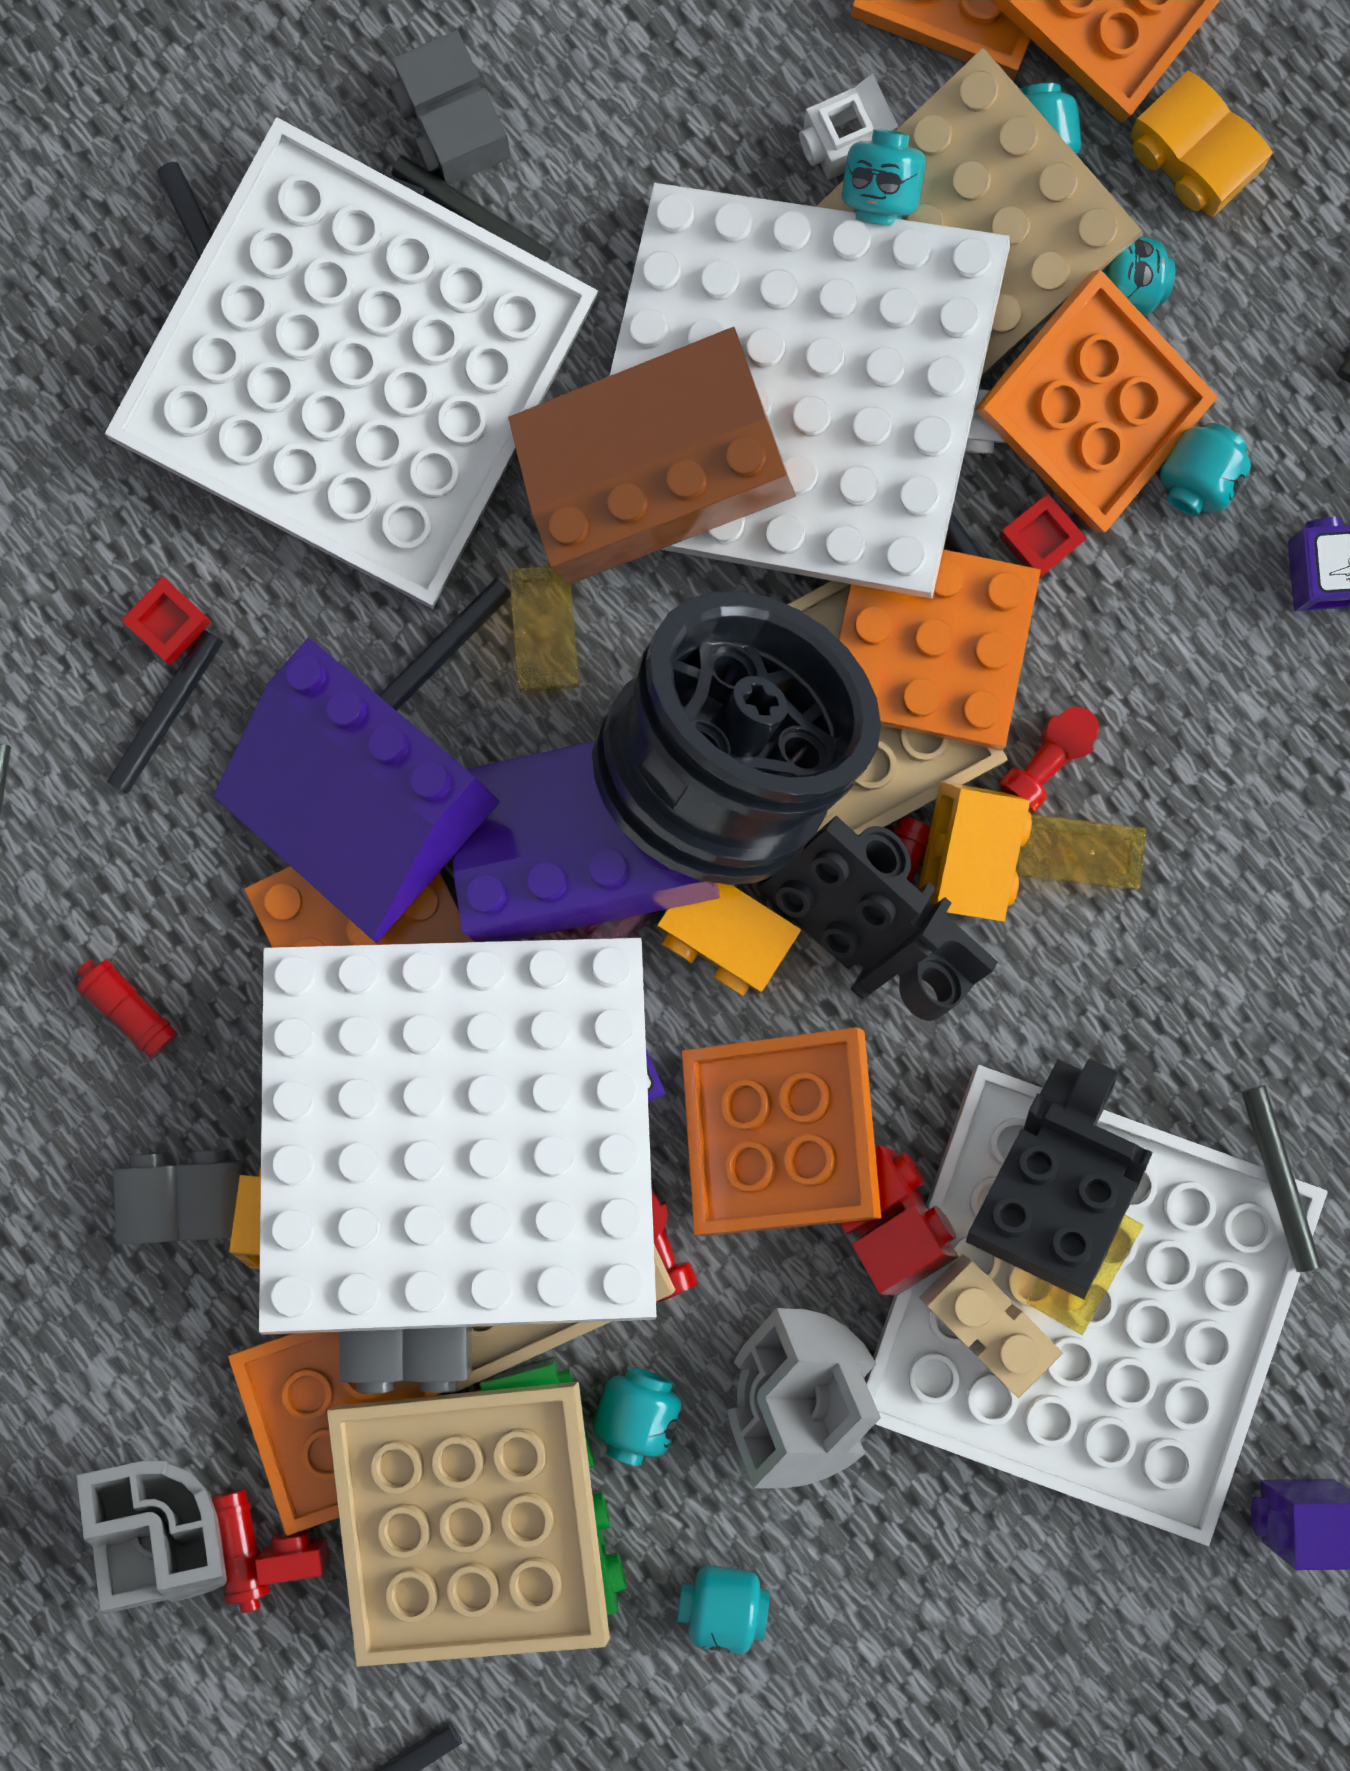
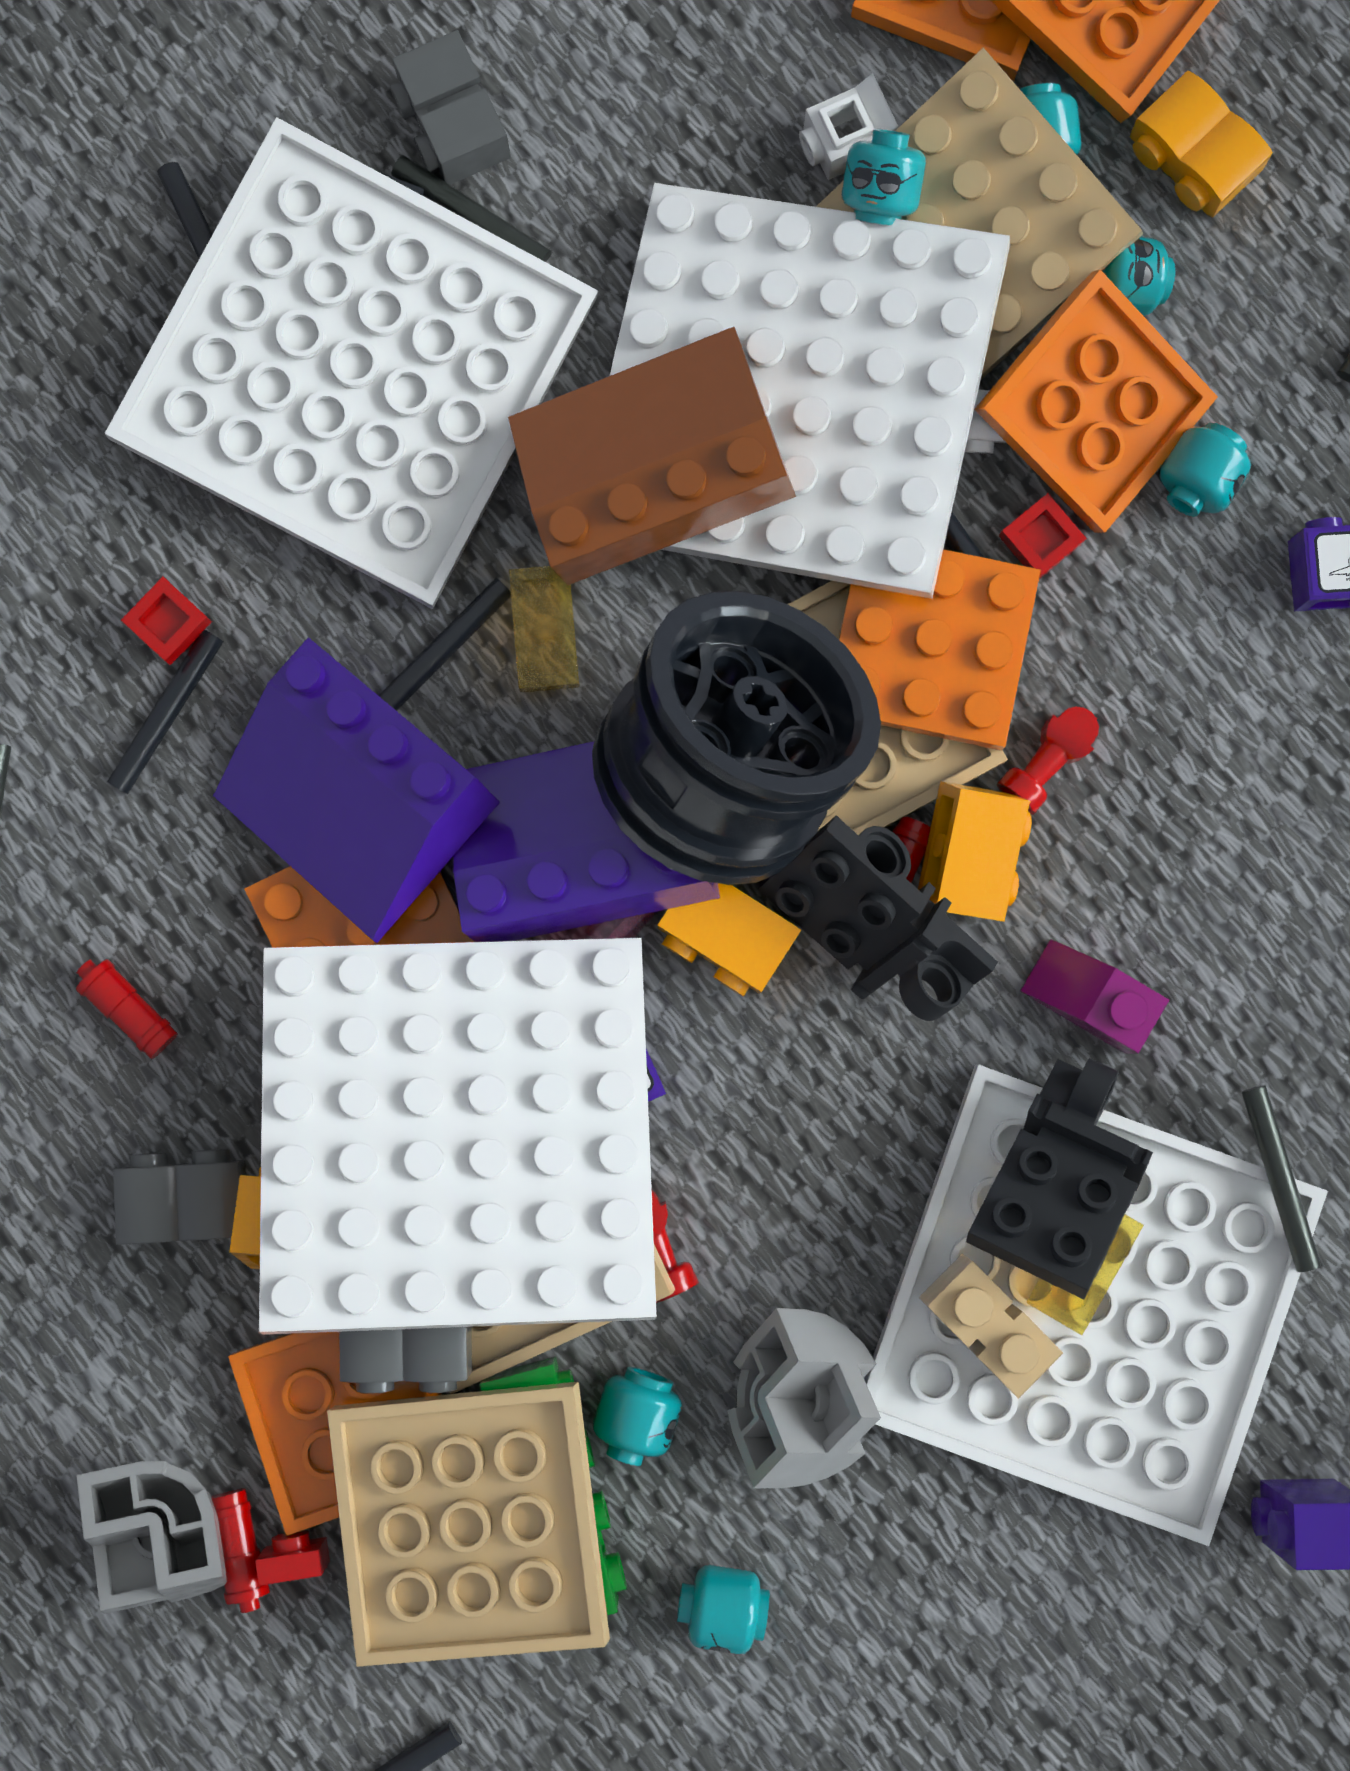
(780, 1133): orange plate -> none
(908, 1237): red piece -> none
(1083, 853): clear yellow plate -> none
(1095, 997): none -> magenta slope

